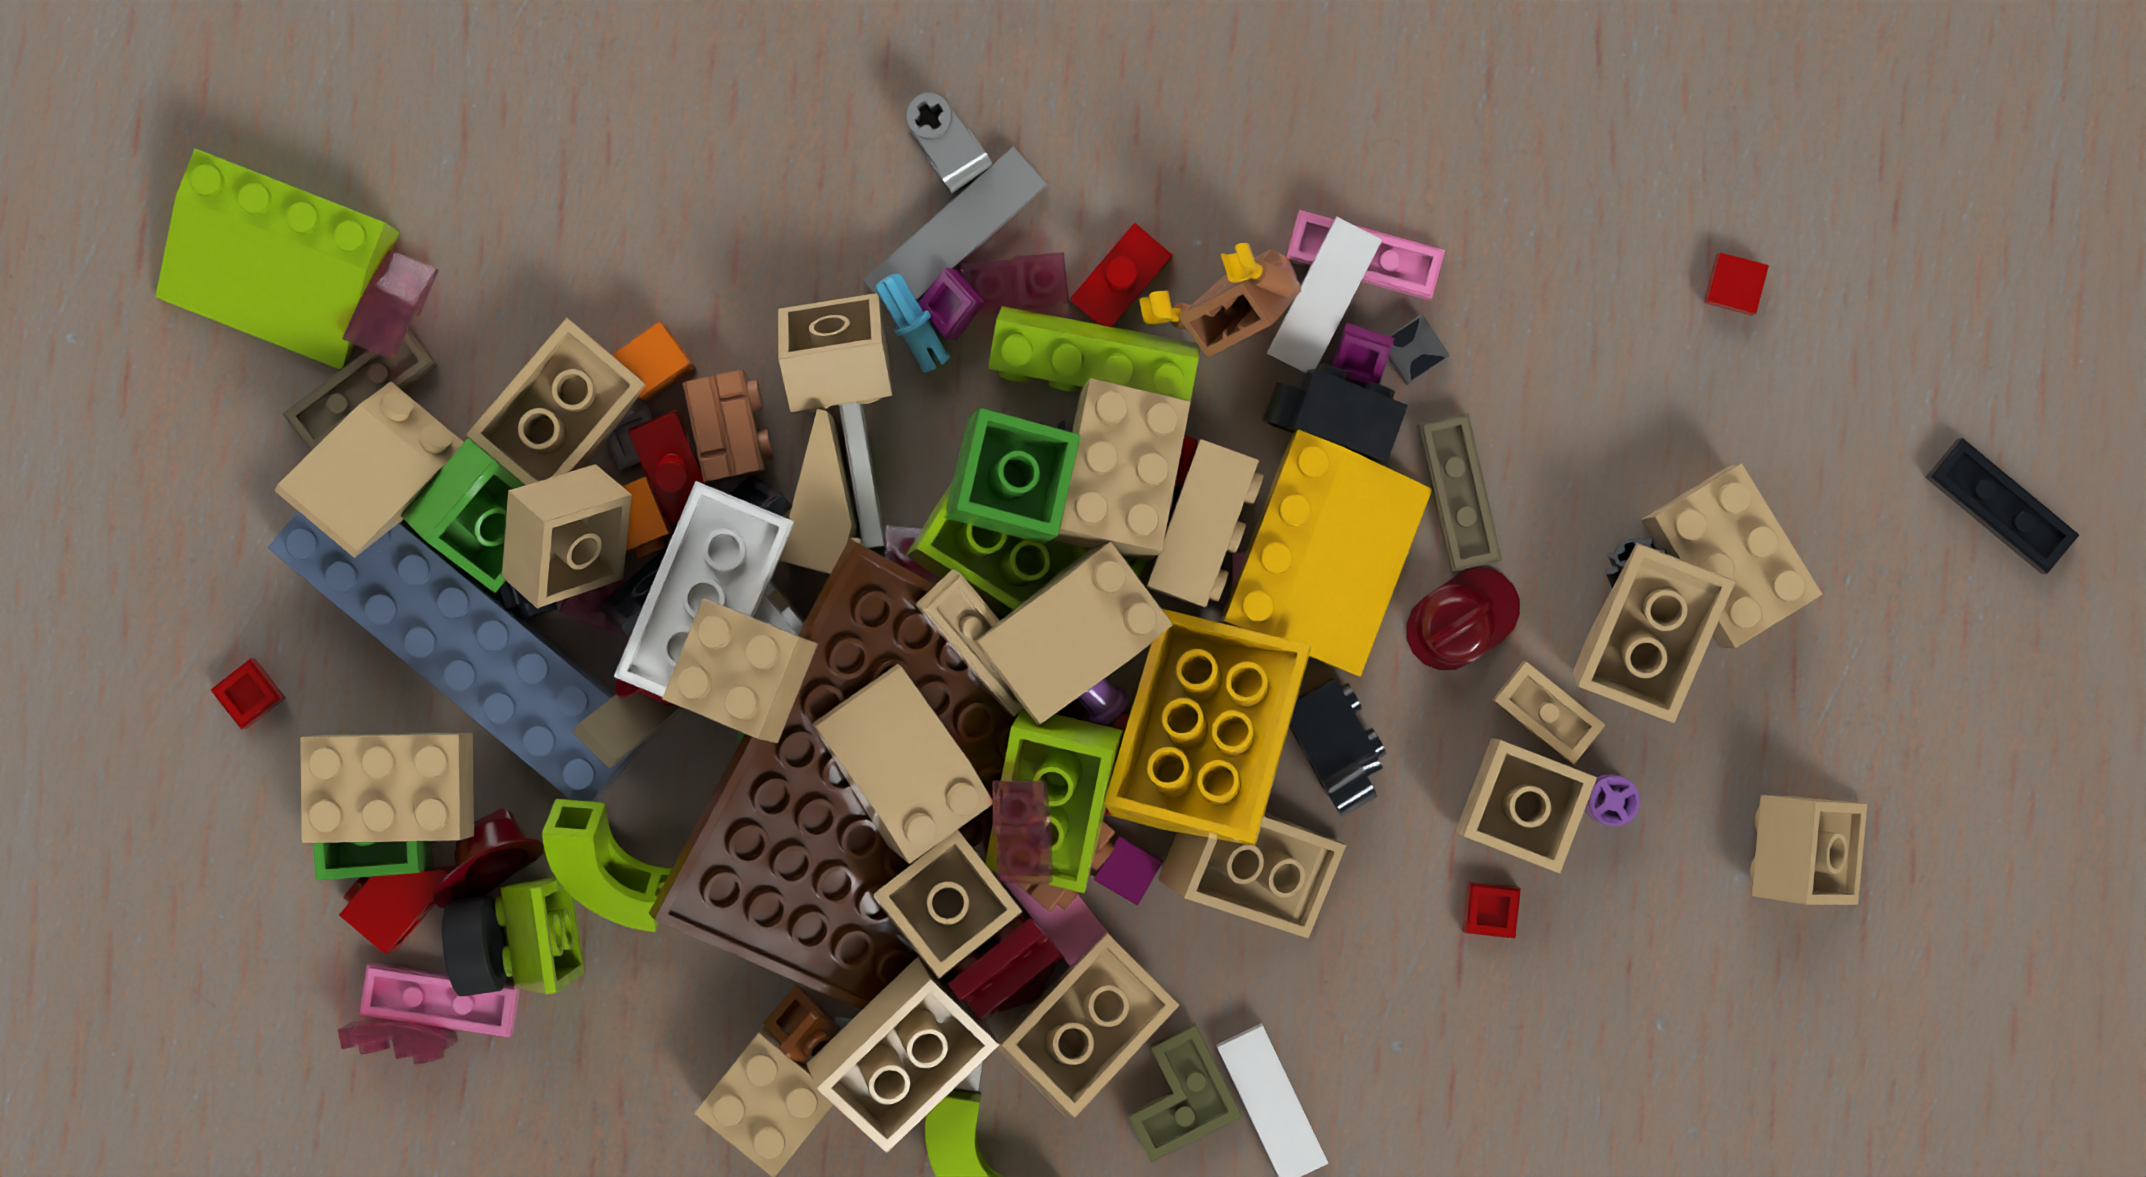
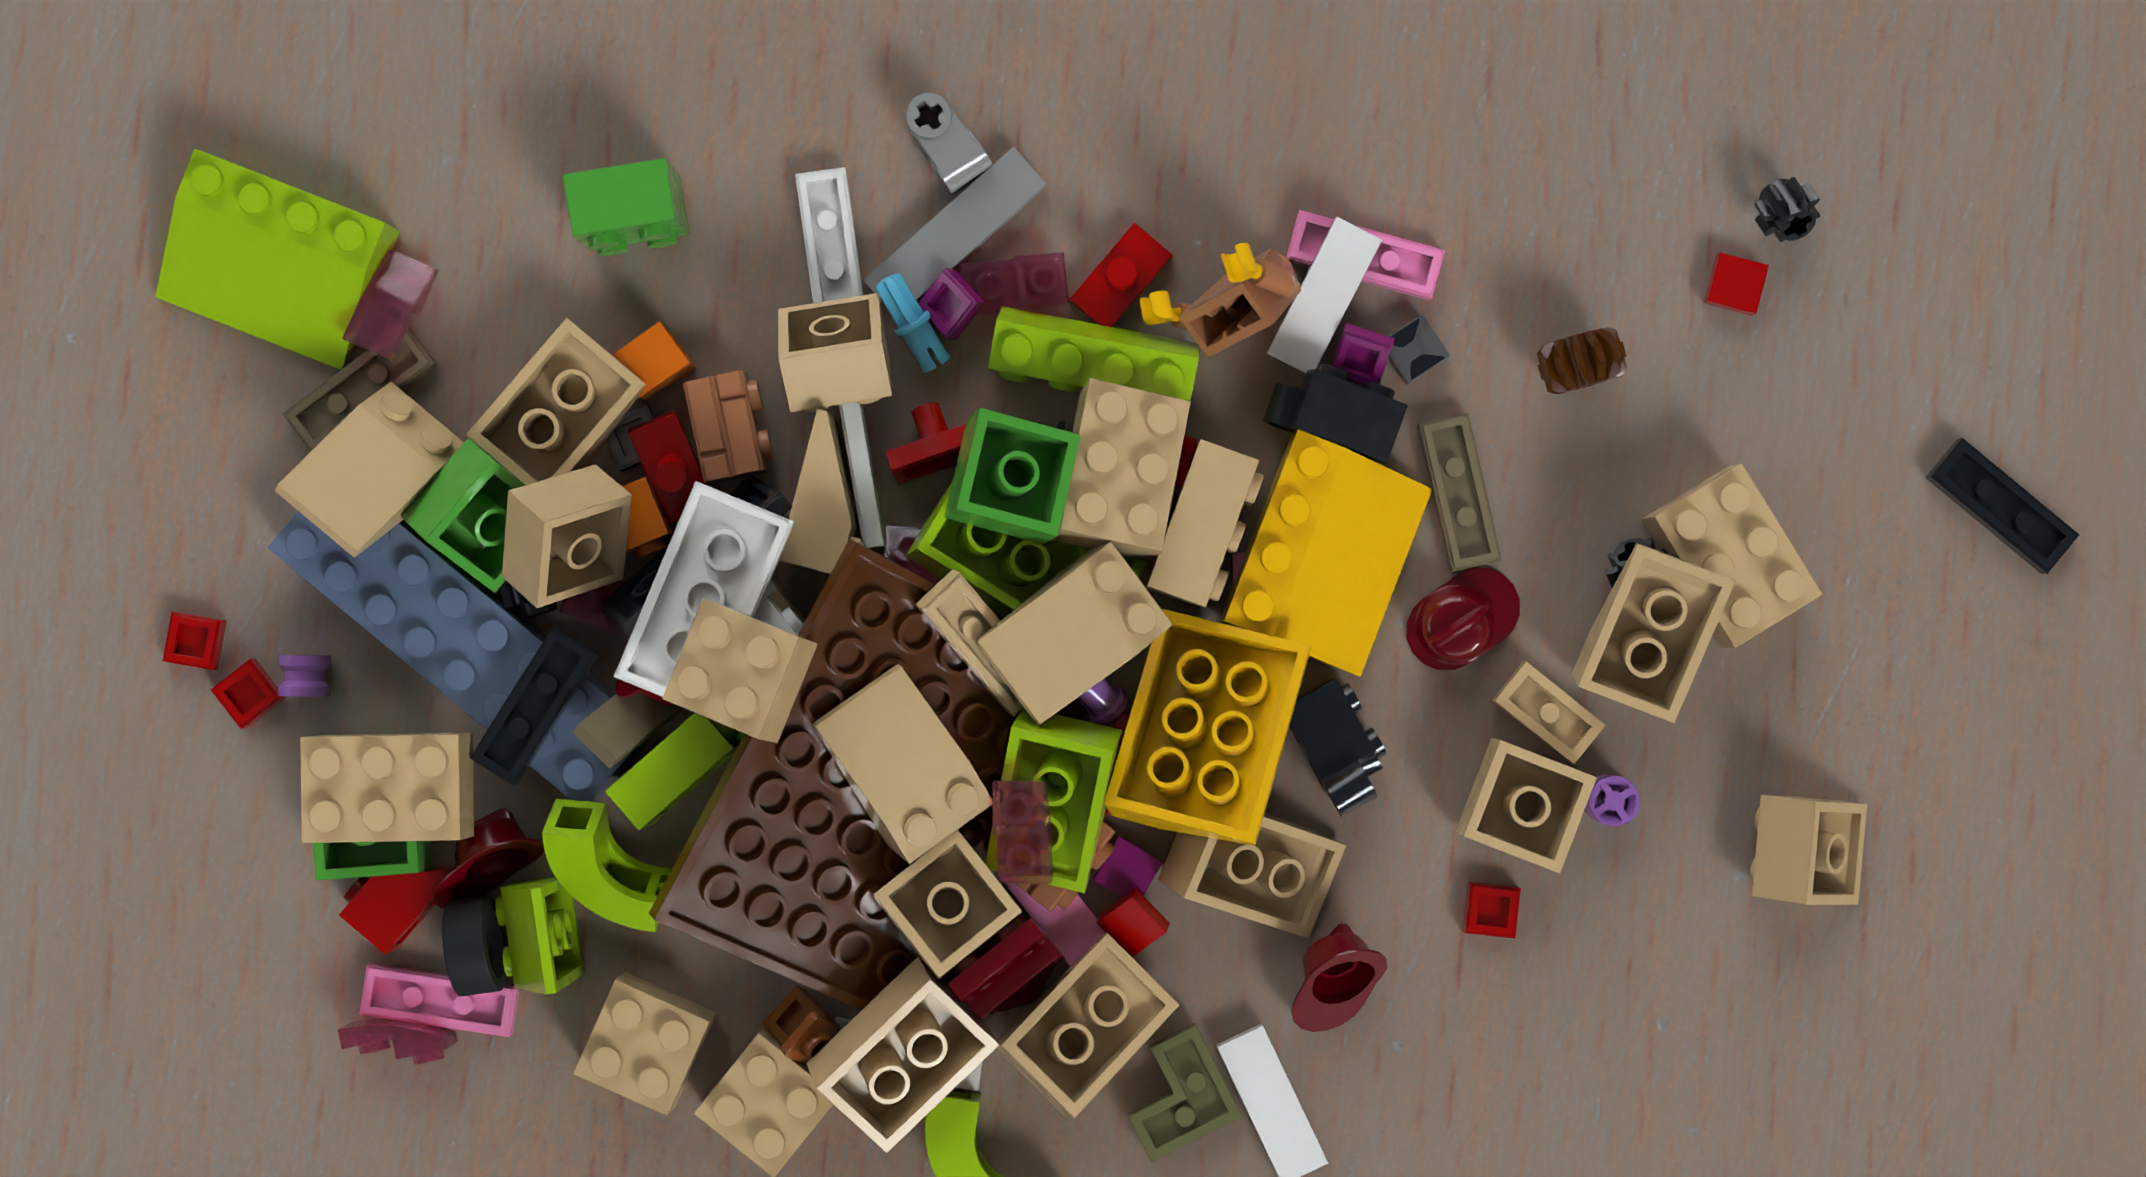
(194, 640): none -> red tile
(304, 675): none -> medium lavender wheel
(534, 705): none -> black tile
(626, 206): none -> bright green brick
(645, 1043): none -> tan brick
(673, 769): none -> lime window
(829, 234): none -> white tile
(935, 449): none -> red tile
(1133, 922): none -> red tile
(1337, 980): none -> dark red piece
(1582, 360): none -> reddish brown gear
(1787, 209): none -> black gear

